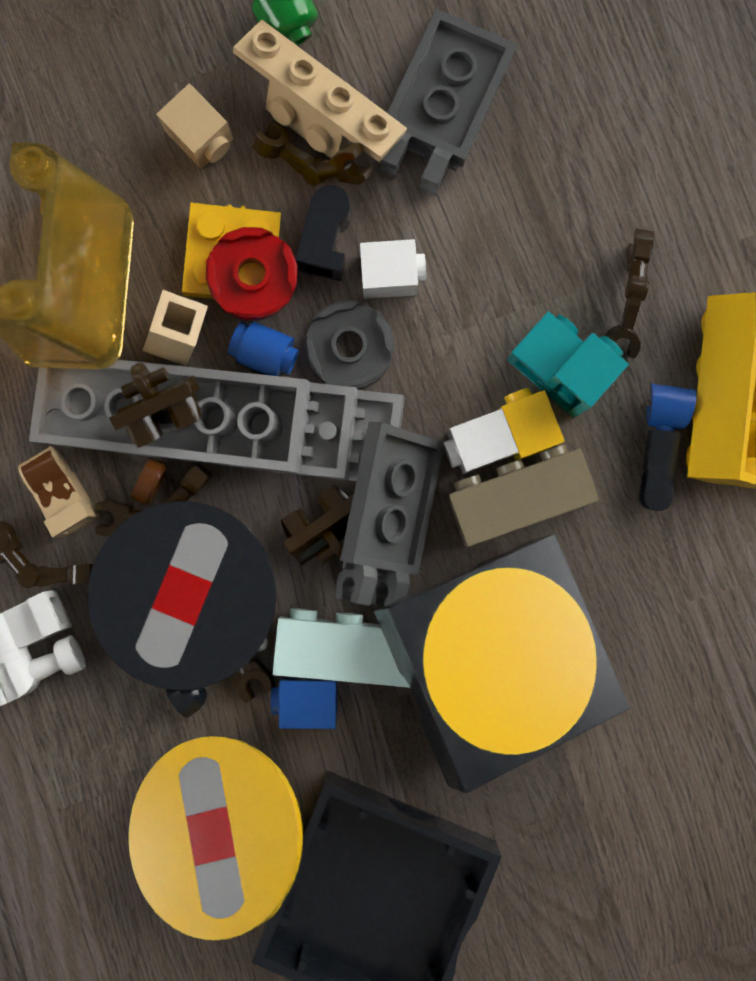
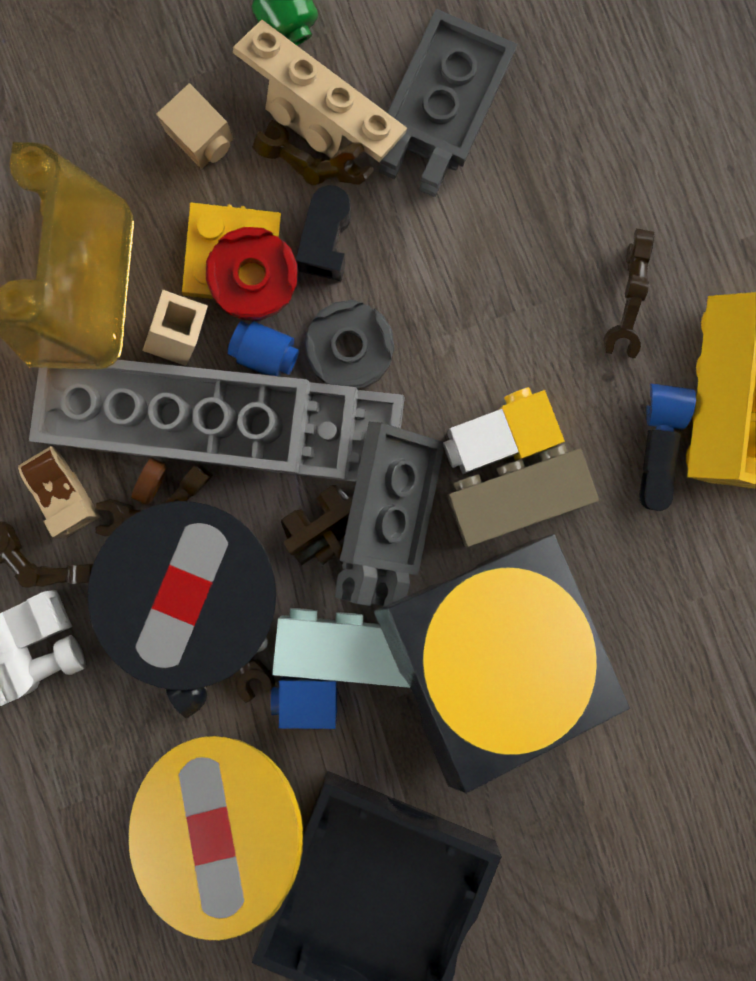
(138, 416): dark brown hips -> none
(391, 268): white brick -> none
(565, 366): teal brick -> none

